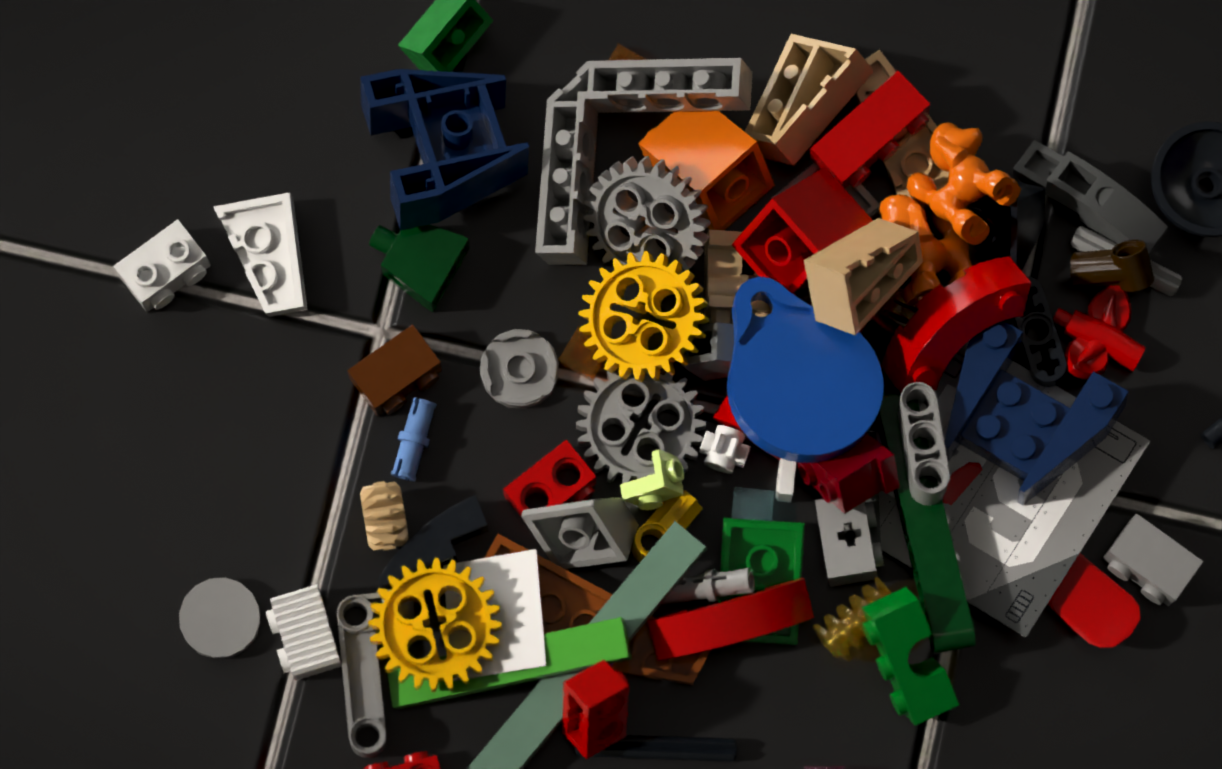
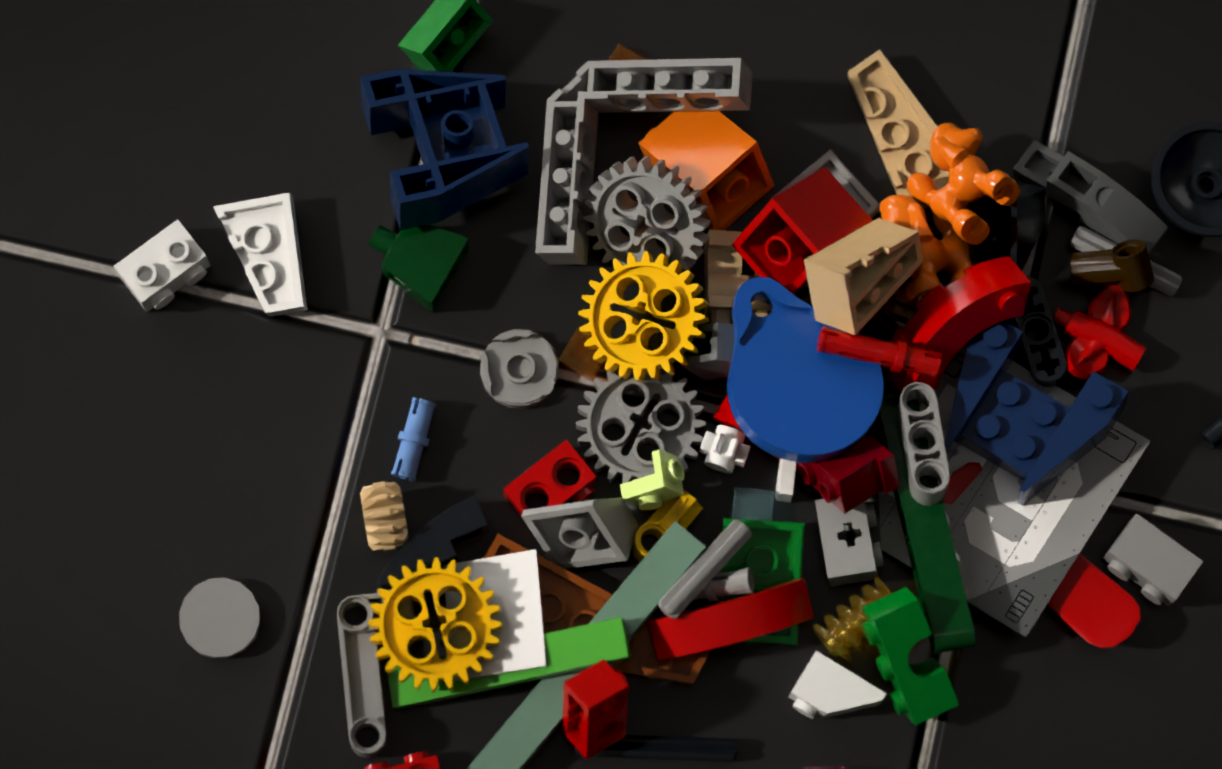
(304, 633): white brick -> none
(396, 371): reddish brown brick -> none
(704, 569): none -> light grey axle
(804, 96): tan wedge -> none
(832, 690): none -> white slope
(872, 131): red brick -> none
(886, 353): none -> red pin

